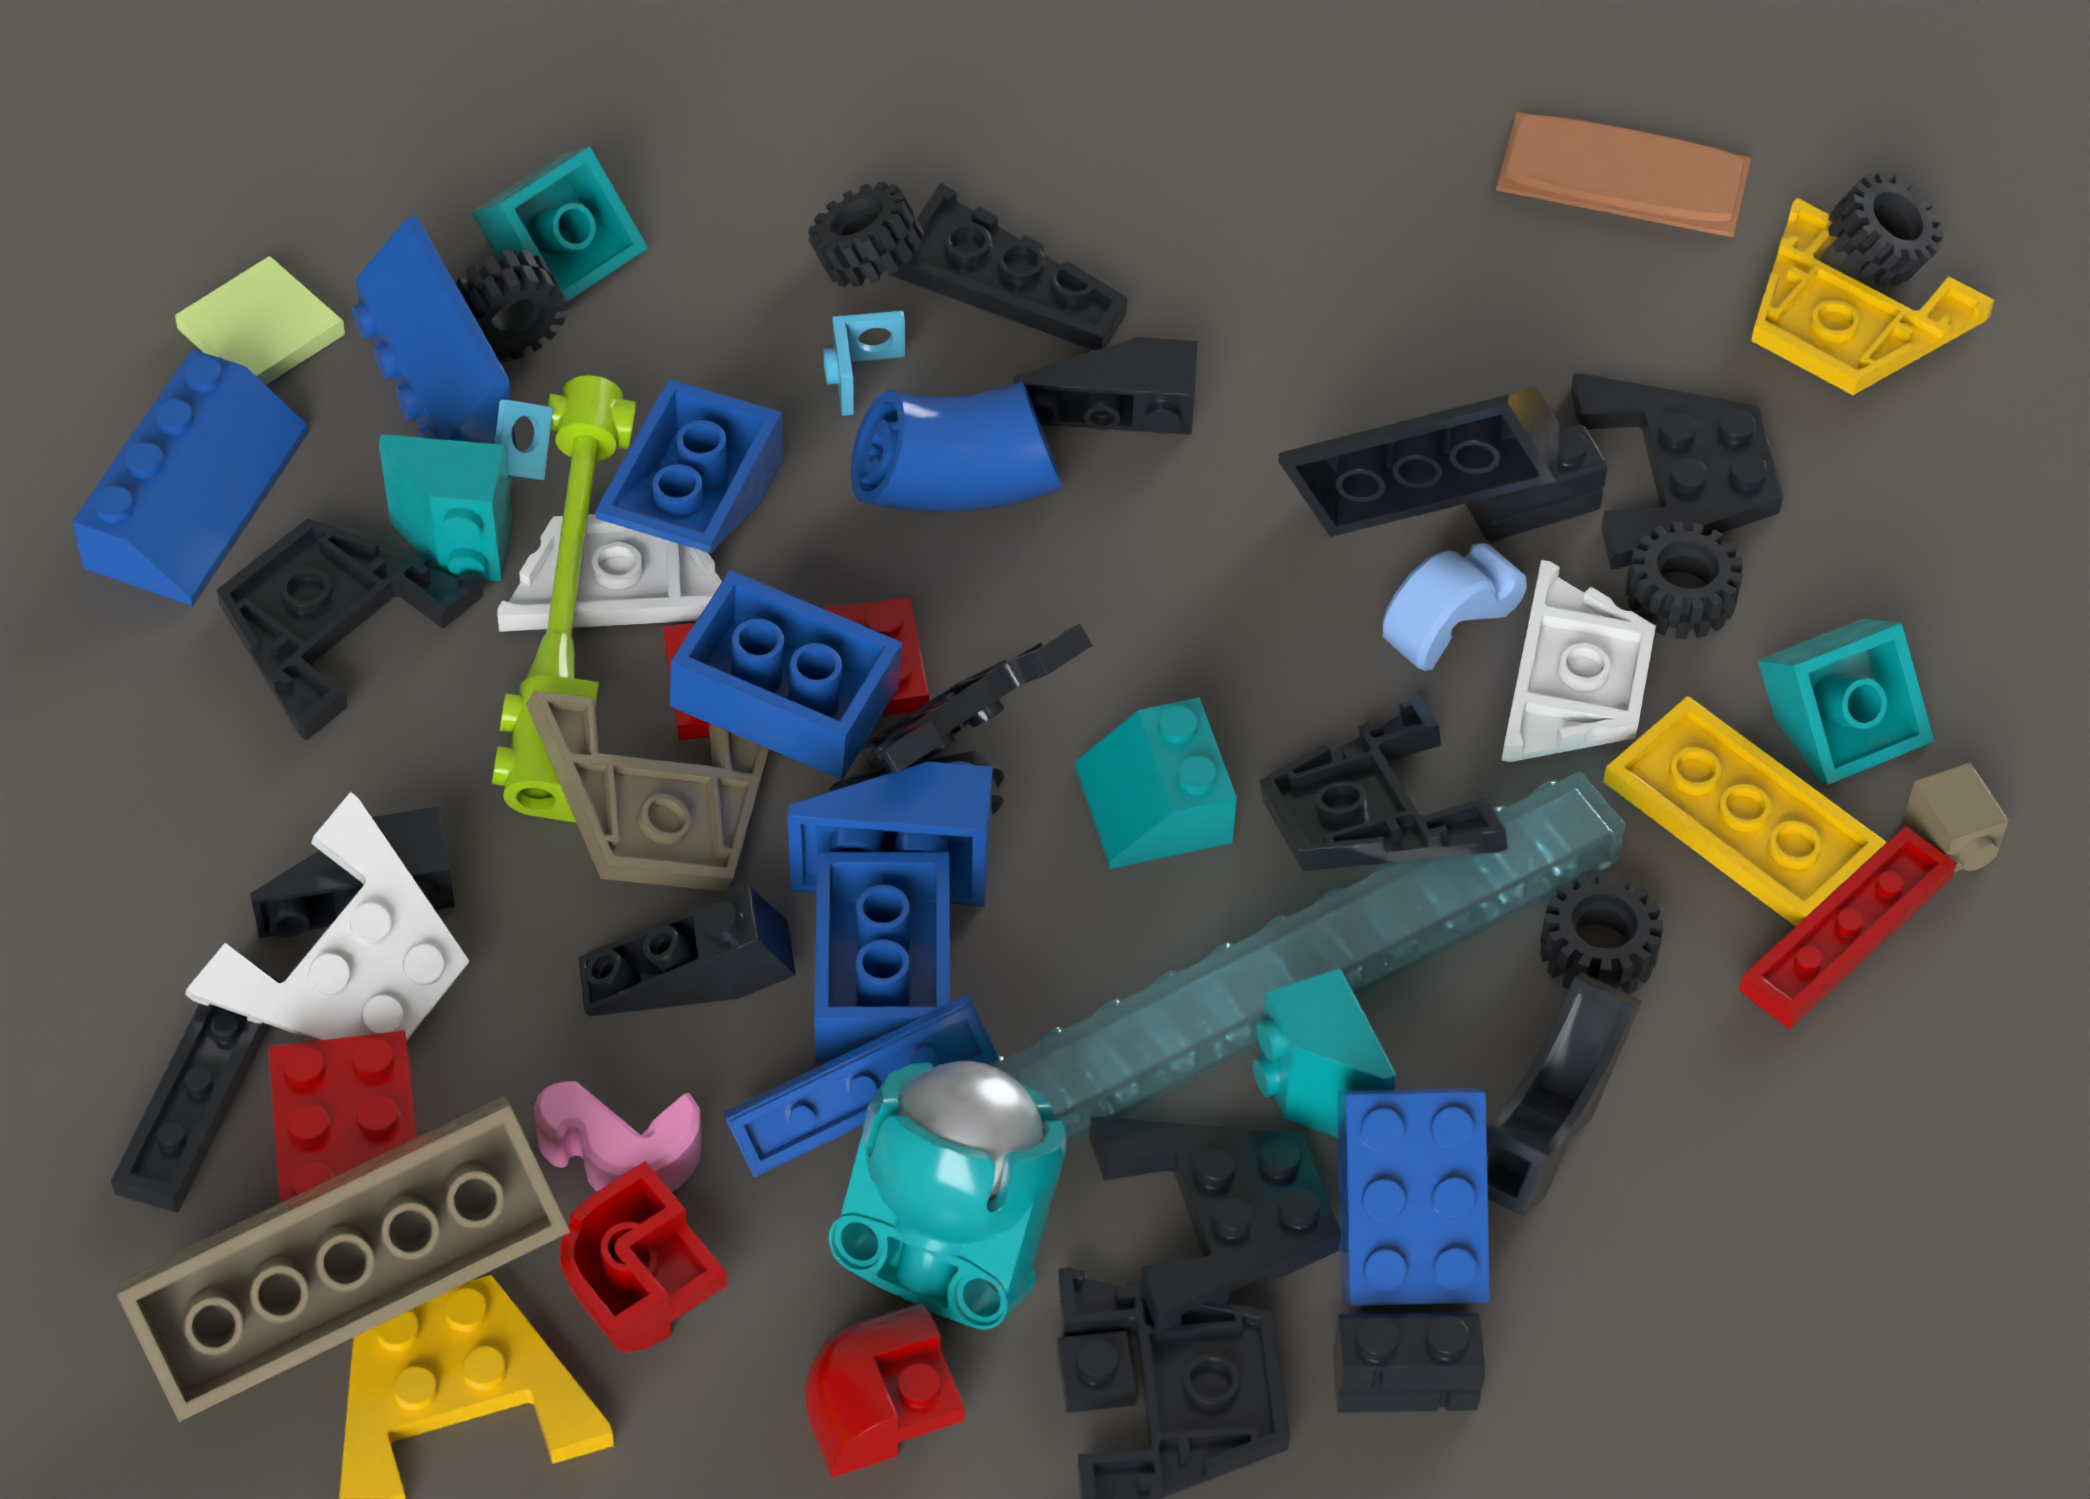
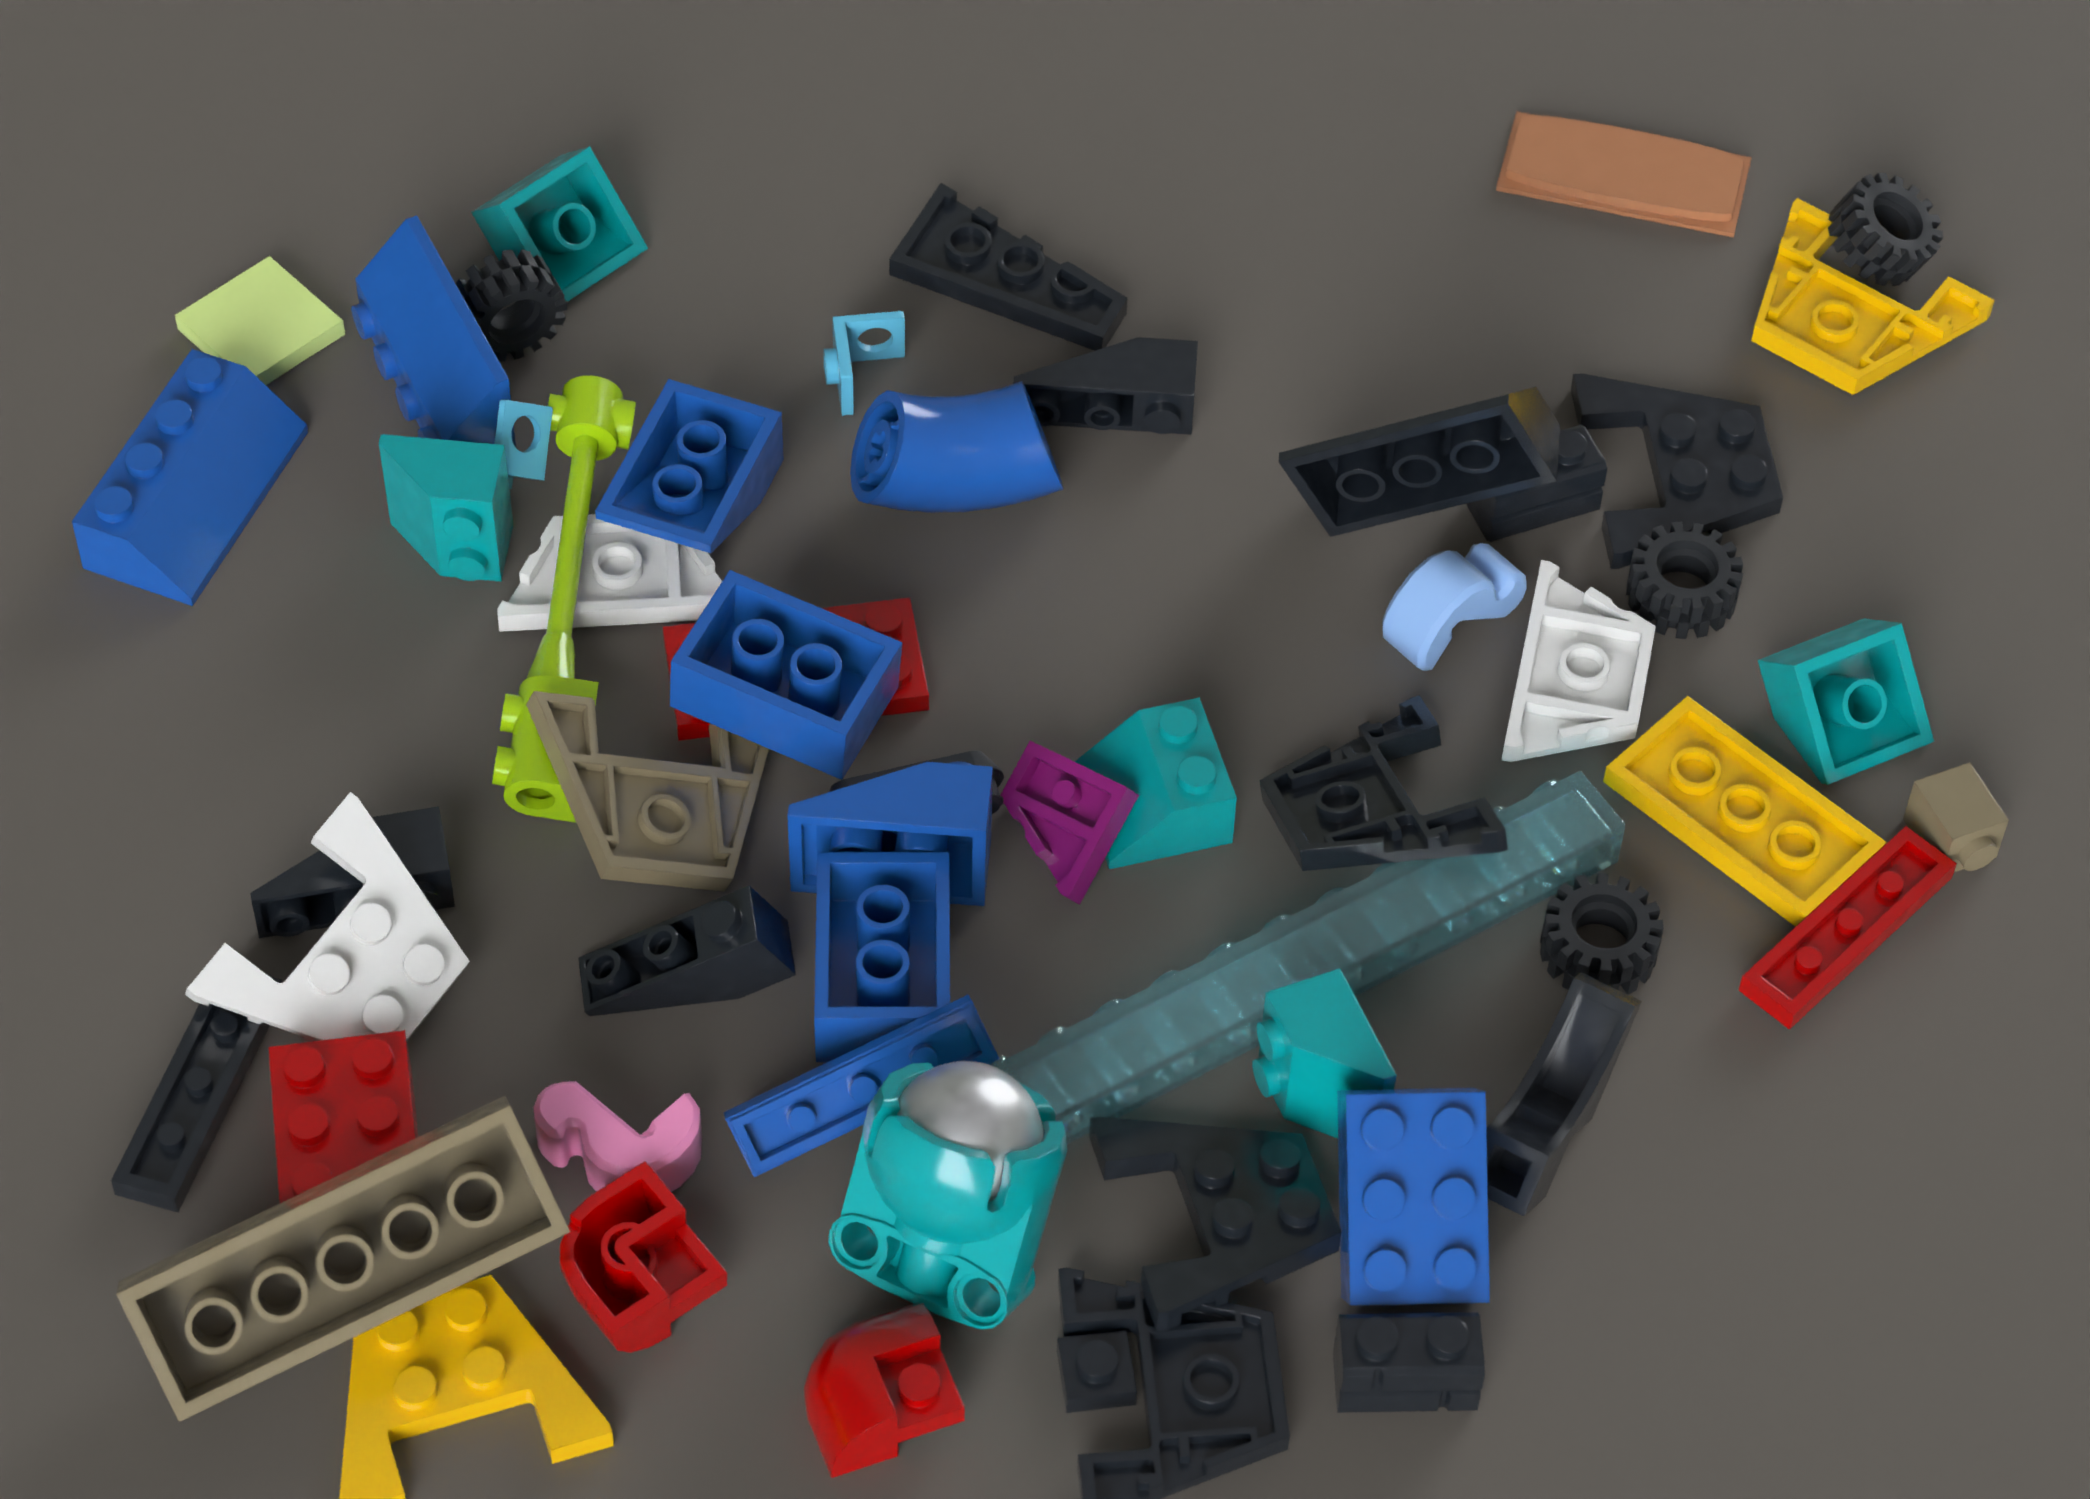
(316, 592): black wing -> none
(865, 234): black tyre -> none
(967, 703): black wing -> none
(1066, 815): none -> magenta wing

